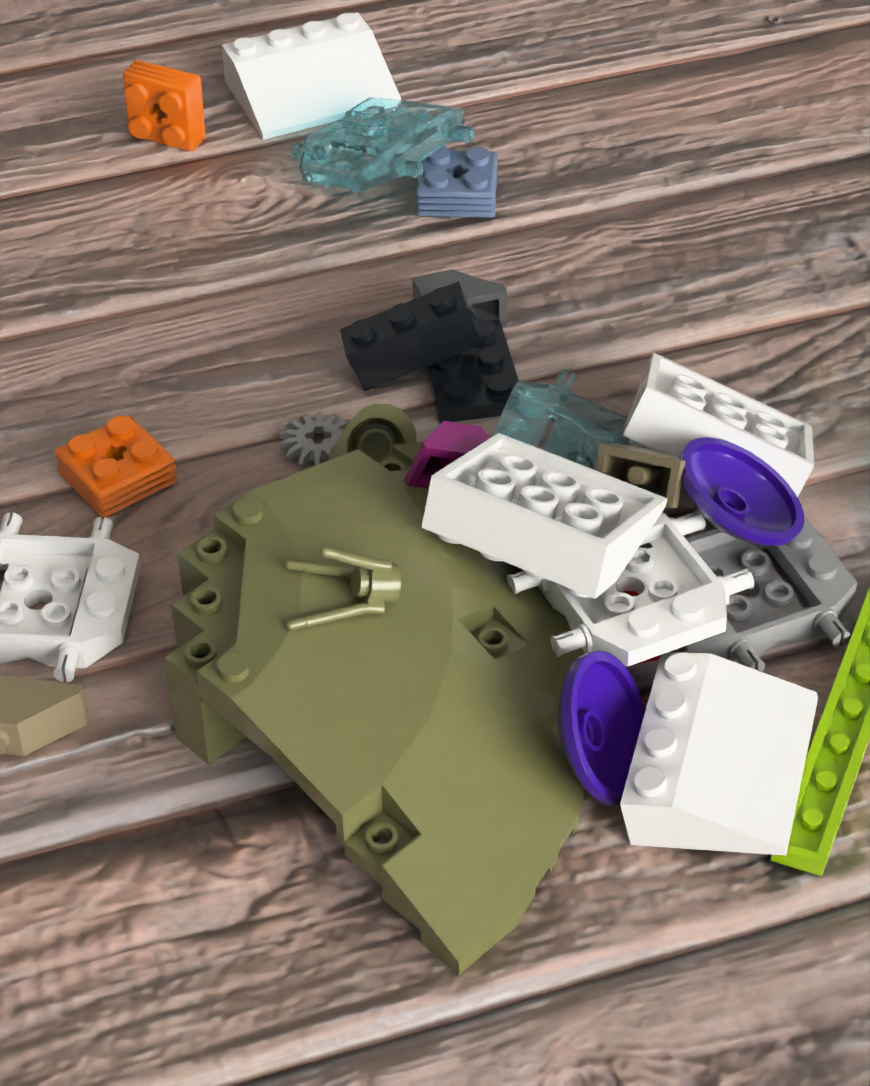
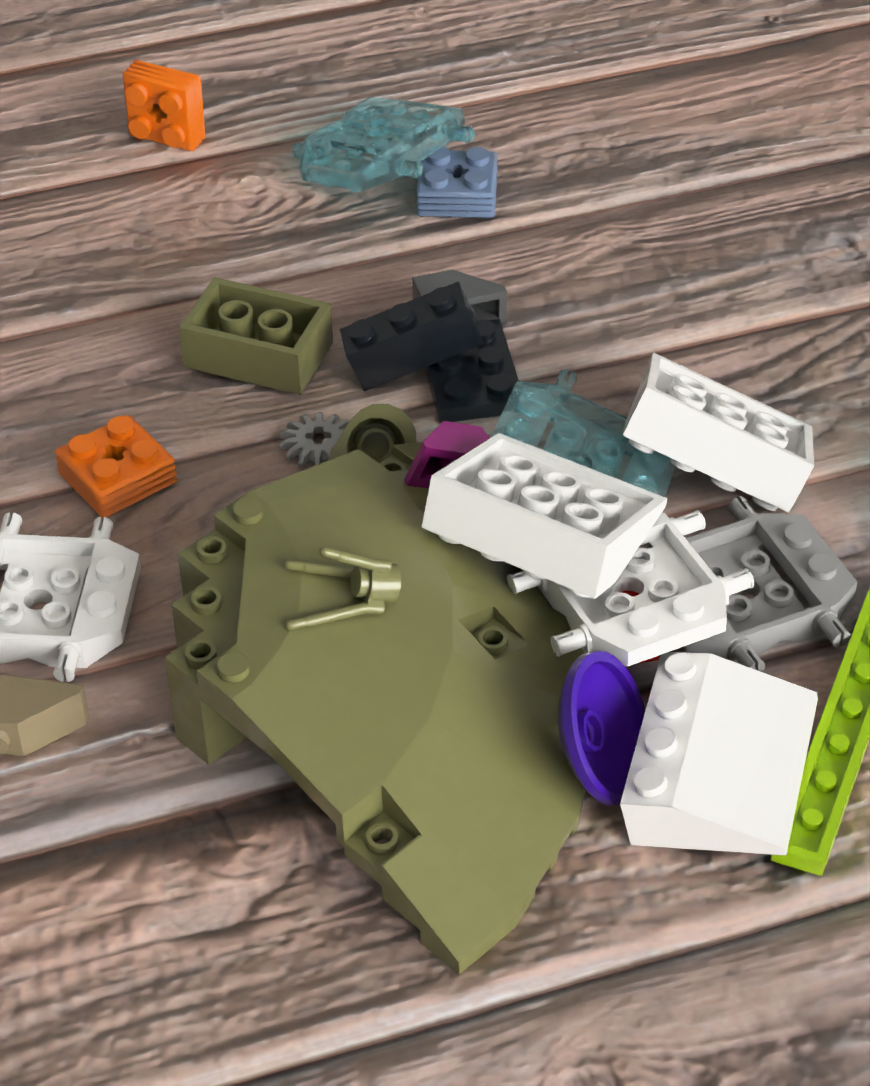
(256, 335): none -> olive brick
(306, 74): white slope -> none
(643, 468): dark tan slope -> none
(740, 493): dark purple dish -> none

